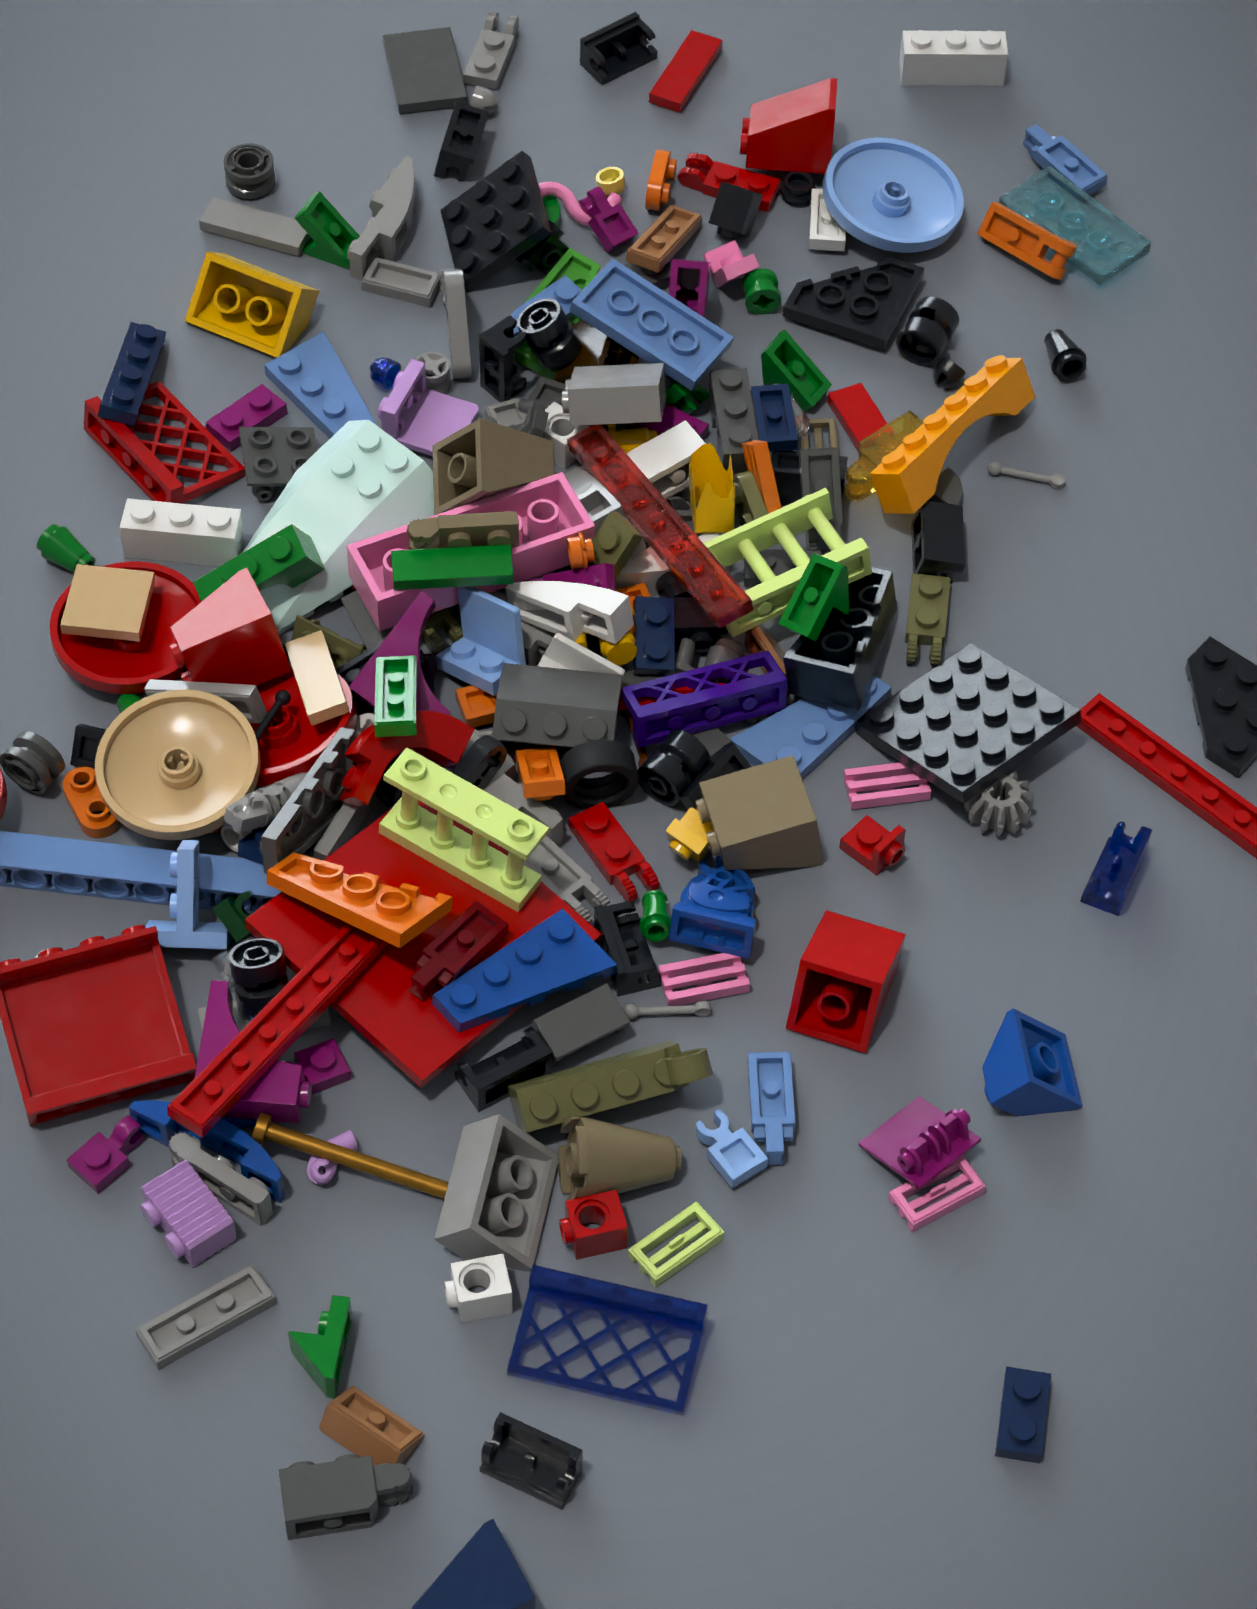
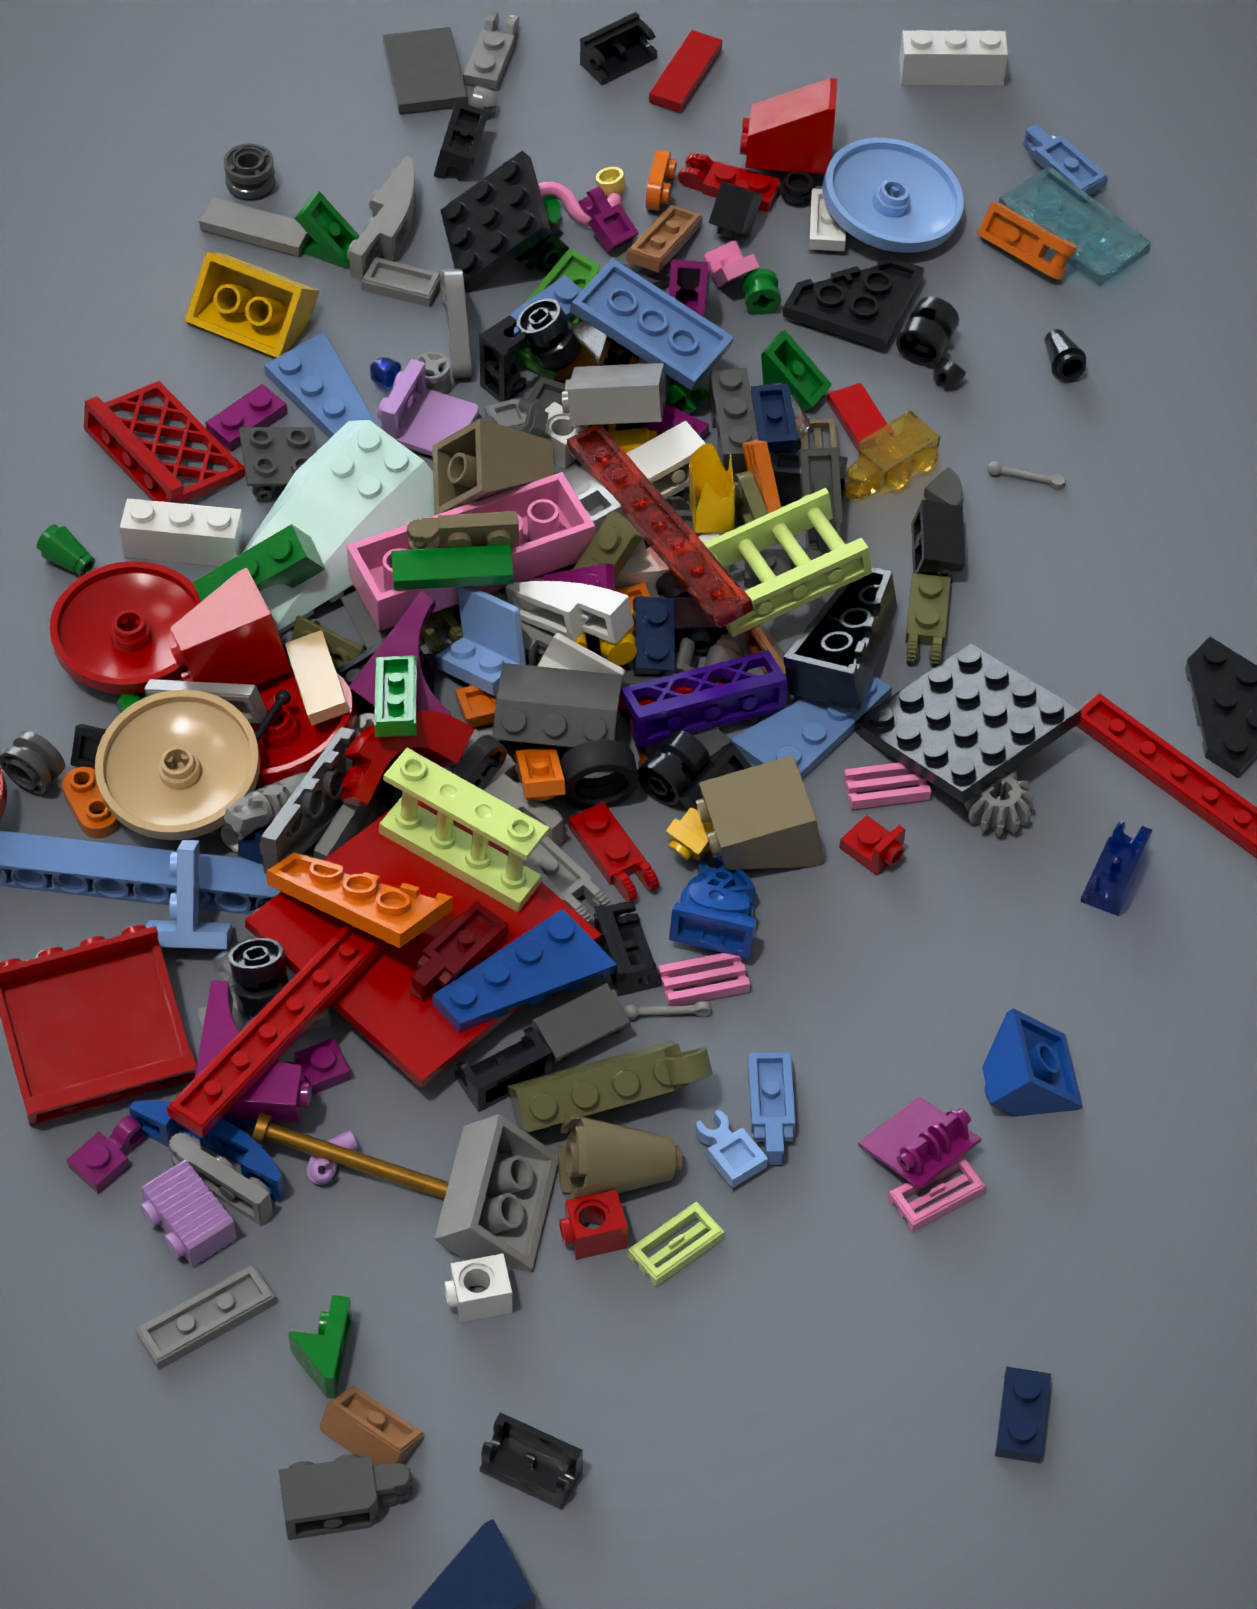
(108, 602): tan tile -> none
(132, 374): dark blue plate -> none
(233, 915): dark green tile -> none
(580, 551): orange plate -> none
(619, 1303): clear blue fence -> none
(655, 920): green pin -> none
(818, 591): green slope -> none
(844, 981): red slope -> none
(912, 470): light orange arch -> none

